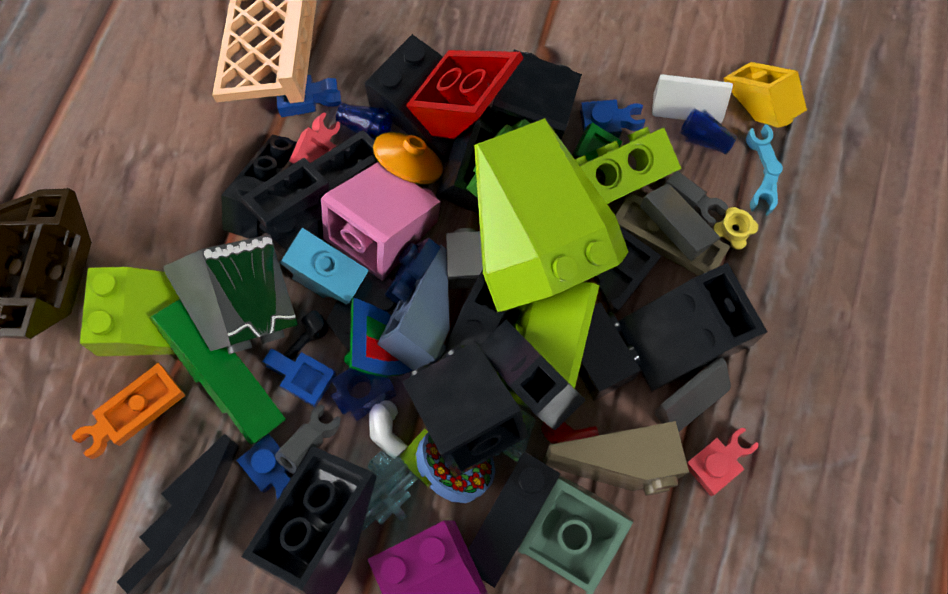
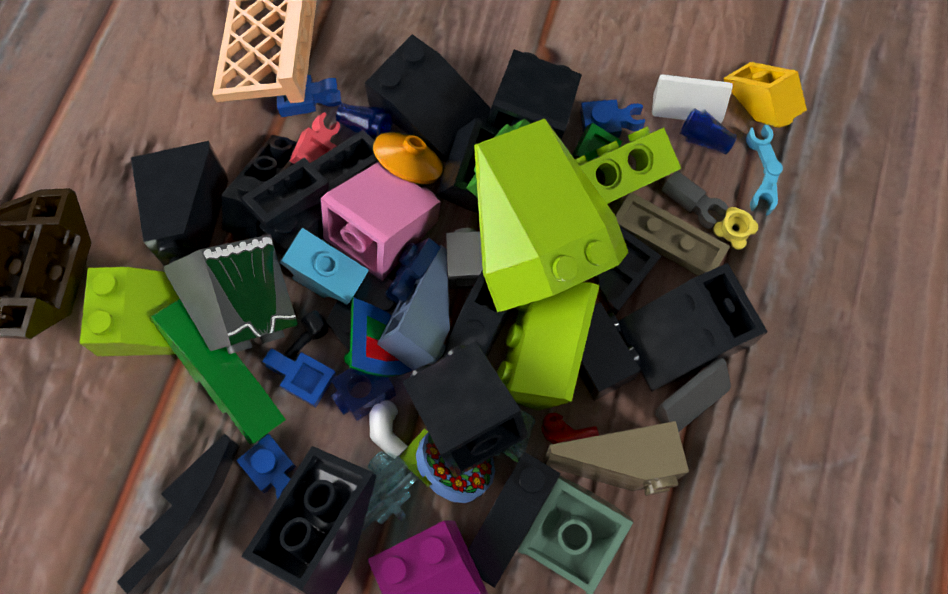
(130, 410): orange plate -> none
(178, 199): none -> black slope
(308, 435): dark grey bar -> none
(461, 89): red slope -> none
(531, 376): black slope -> none
(679, 221): dark grey slope -> none
(718, 464): coral plate -> none

